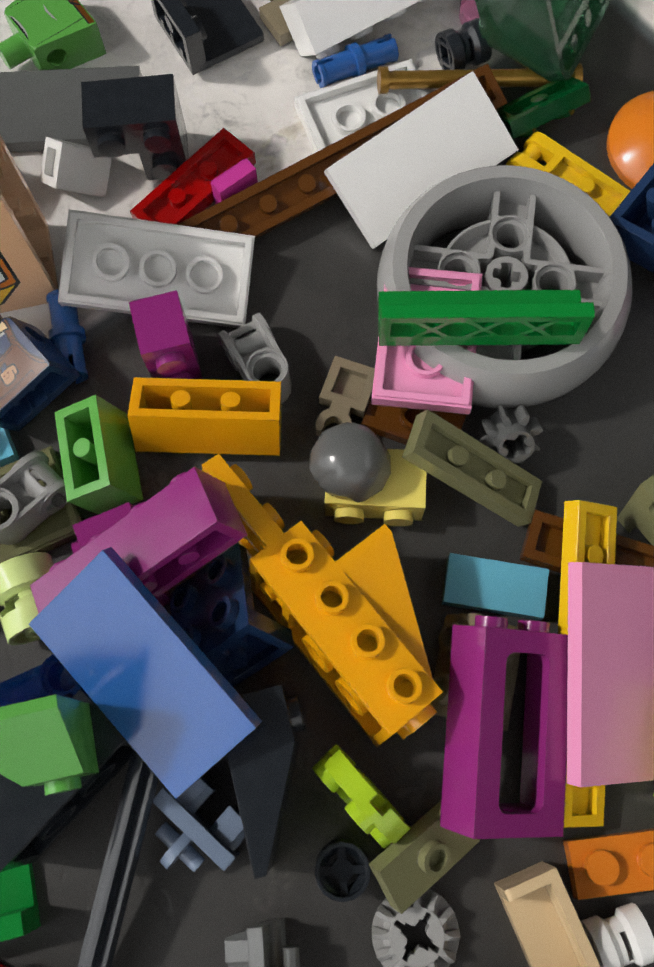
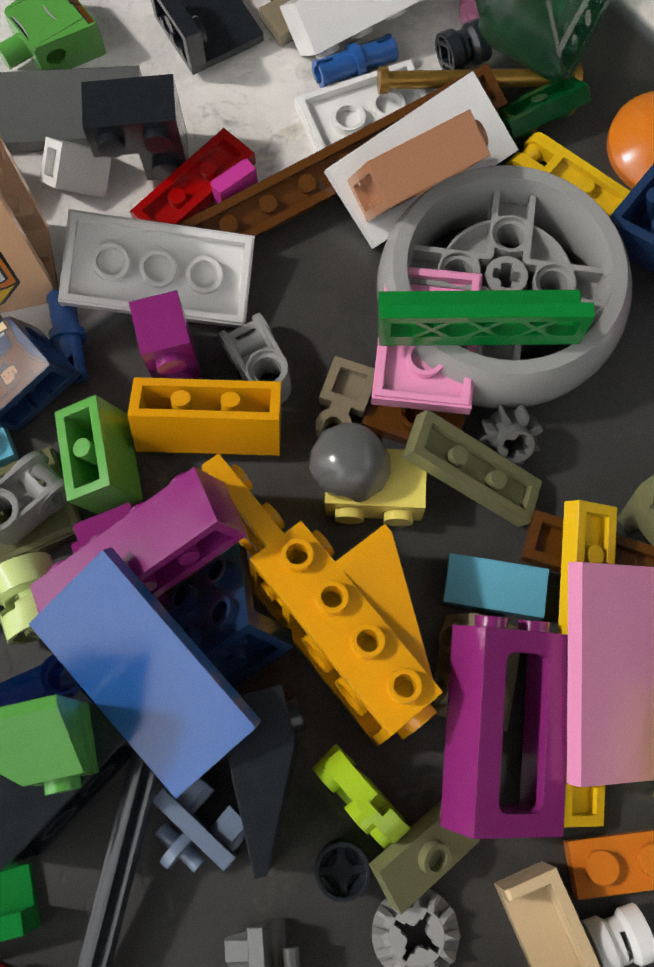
(419, 164): none -> nougat window

